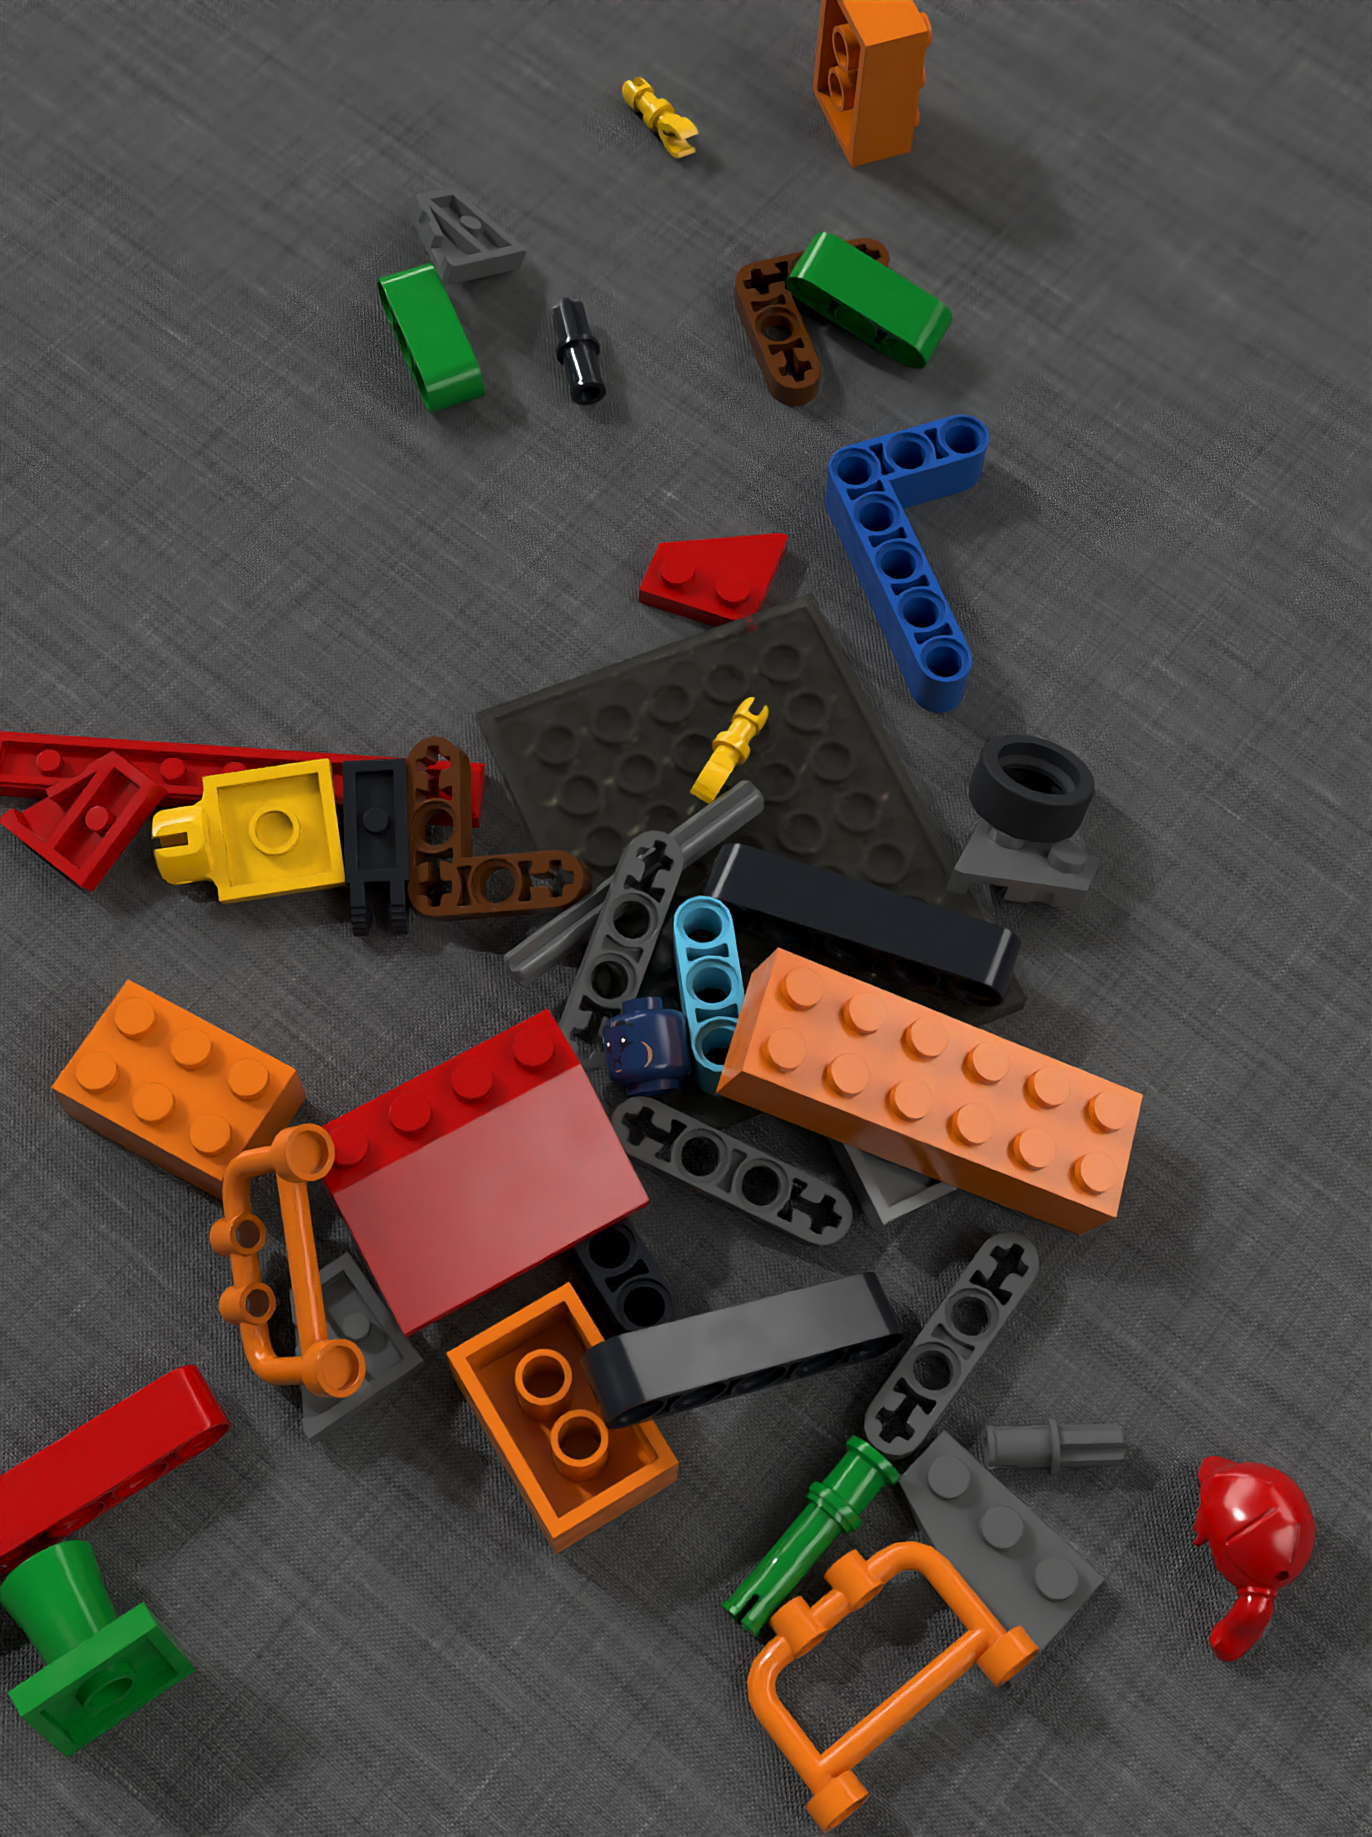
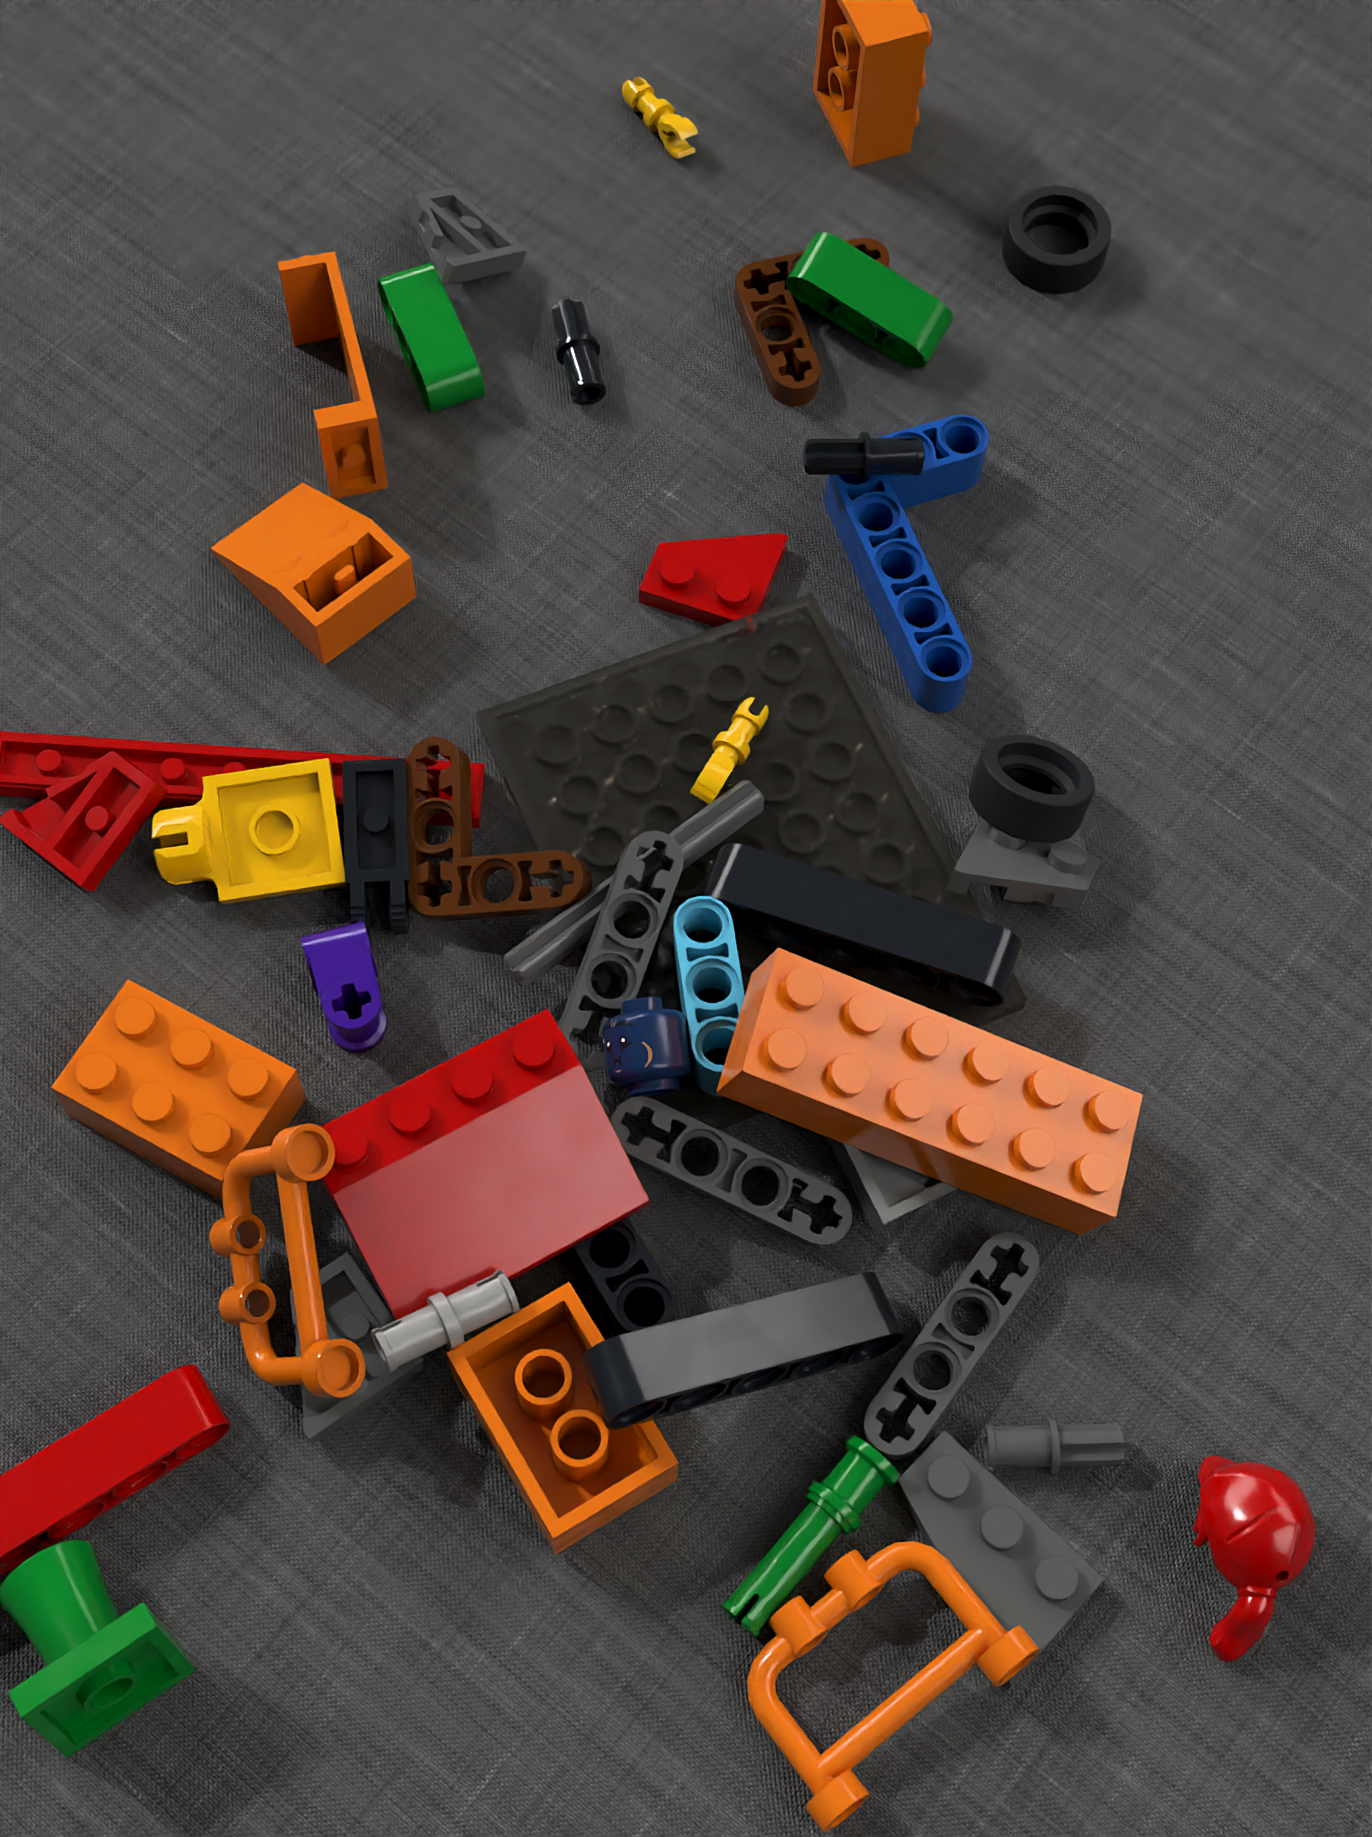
(319, 569): none -> orange slope
(346, 980): none -> dark purple piece
(348, 431): none -> orange panel
(445, 1320): none -> light grey pin
(863, 456): none -> black axle
(1056, 207): none -> black tyre

